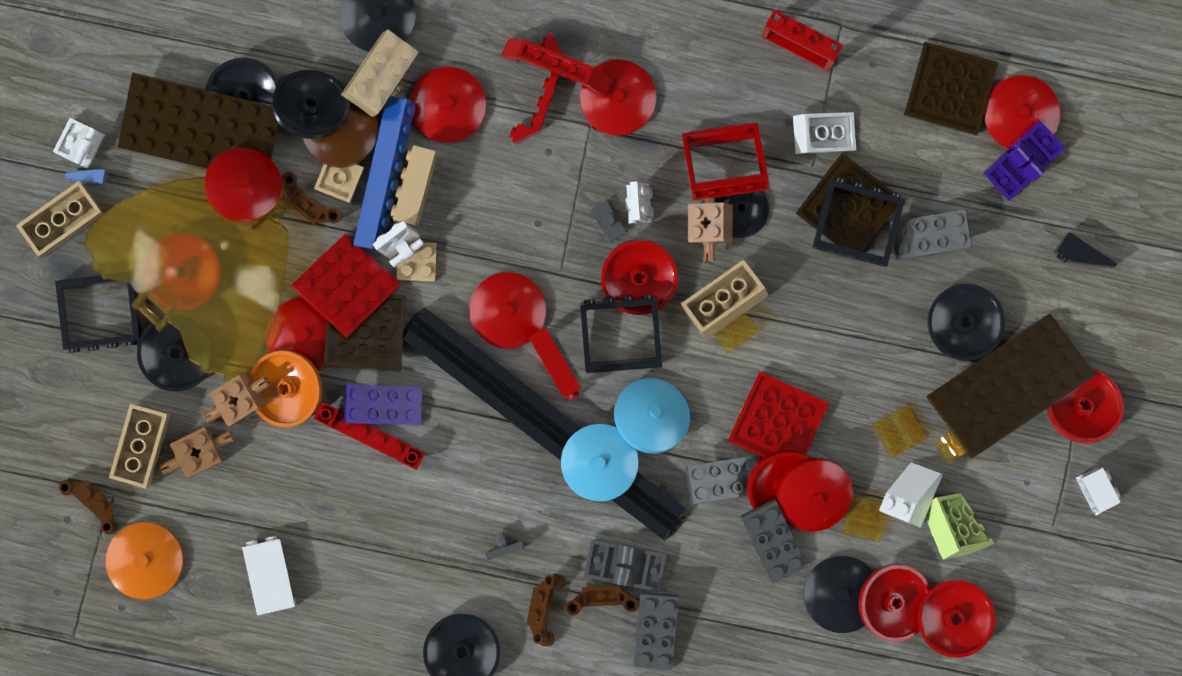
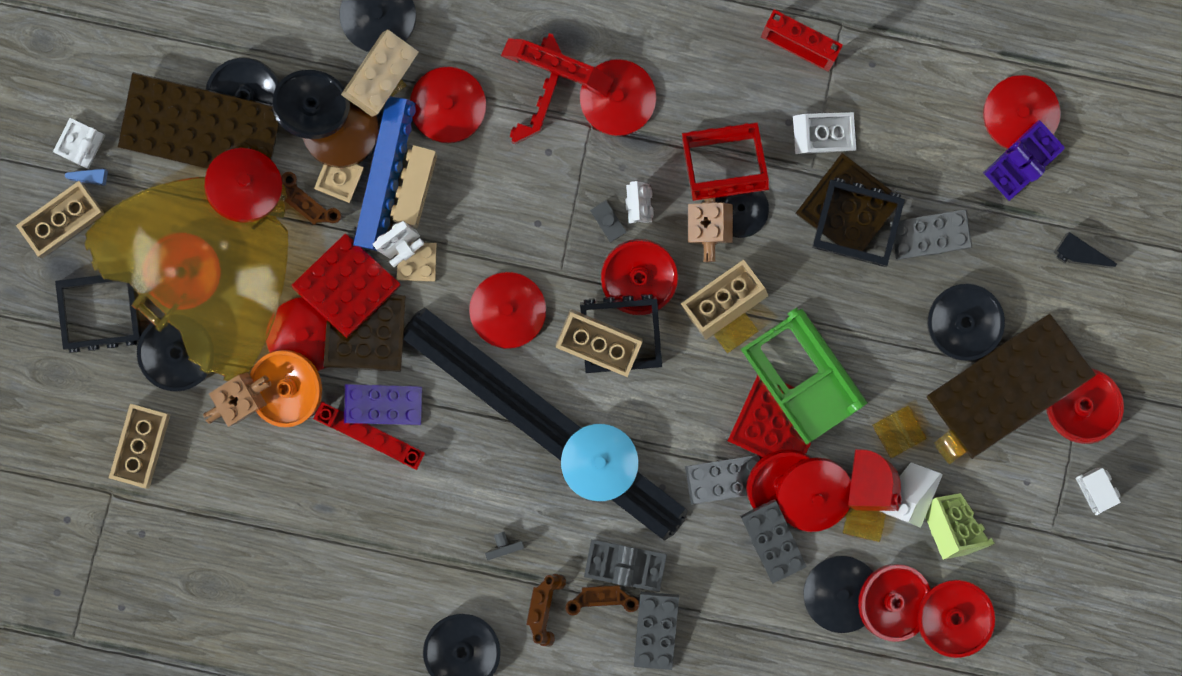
(94, 501): reddish brown plate -> none
(144, 560): orange dish -> none
(209, 456): medium nougat brick -> none
(268, 575): white panel -> none
(555, 364): red window -> none
(599, 343): none -> tan brick
(651, 415): medium azure dish -> none
(821, 399): none -> bright green piece
(874, 483): none -> red brick
(950, 88): dark brown plate -> none

